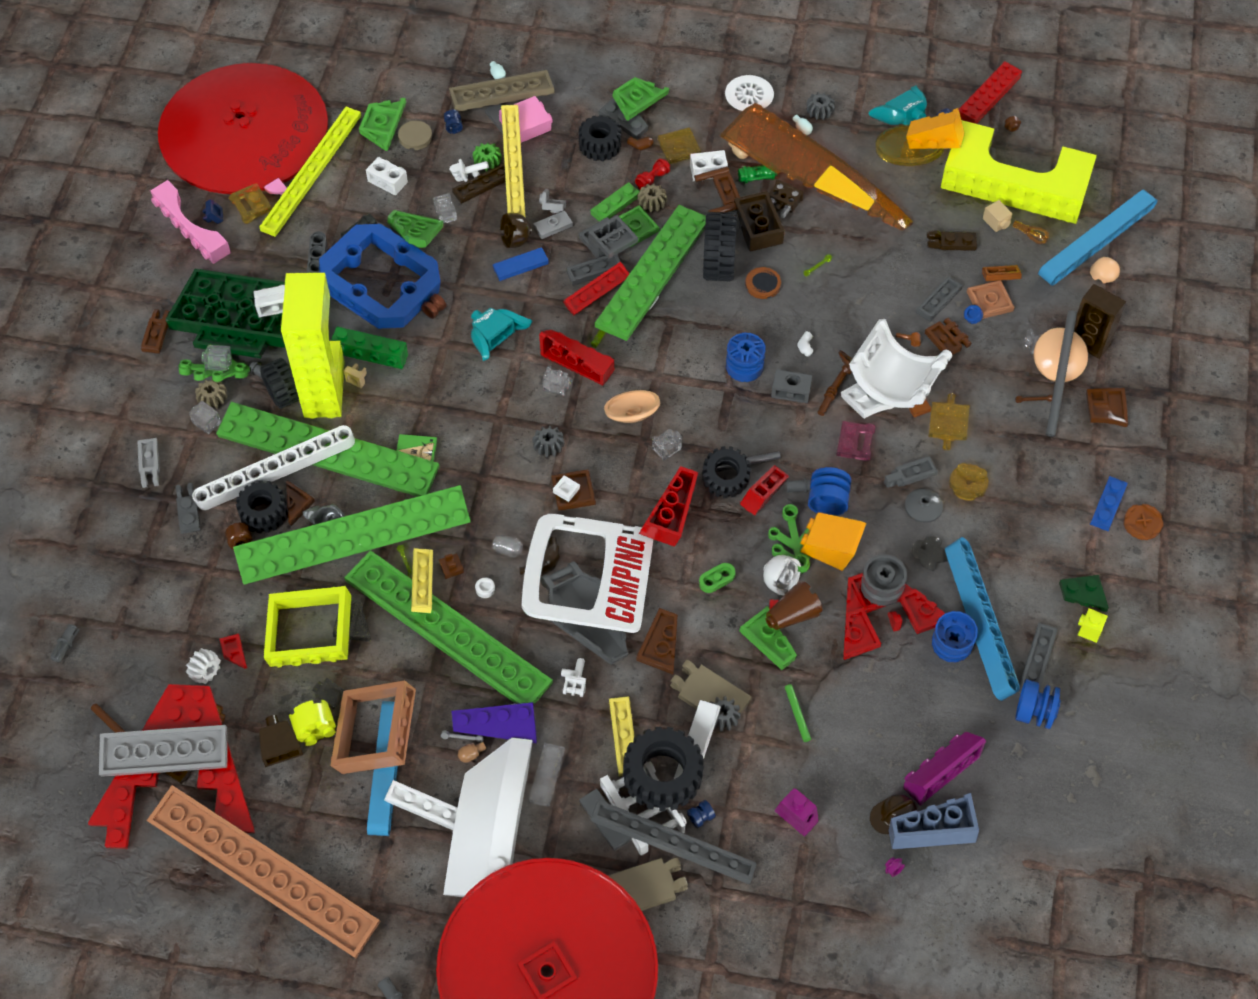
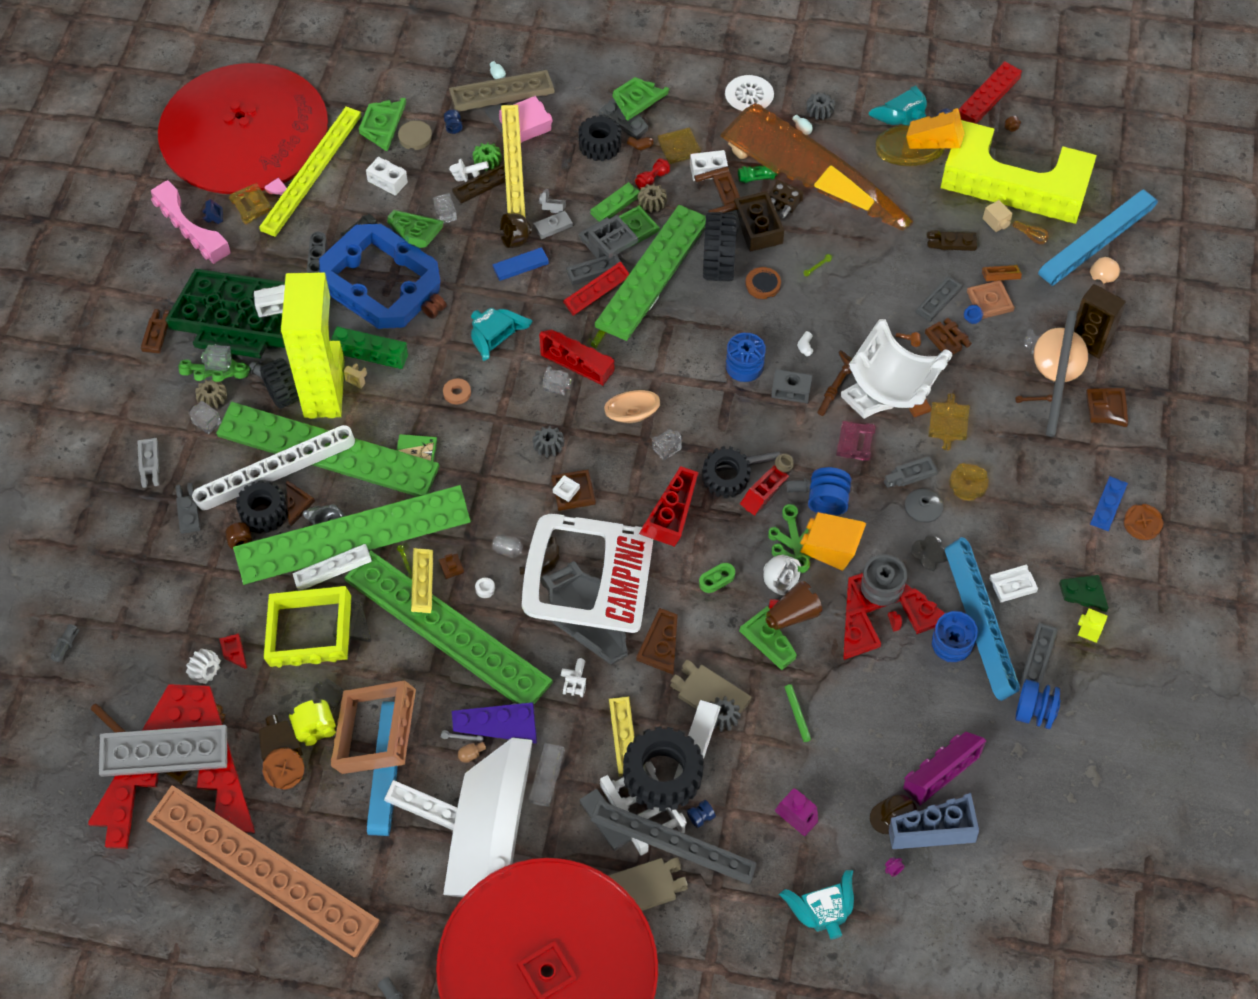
(283, 768): none -> dark orange tile
(332, 567): none -> white tile
(459, 398): none -> nougat piece
(784, 462): none -> dark tan plate
(824, 907): none -> teal torso
(1013, 583): none -> white plate

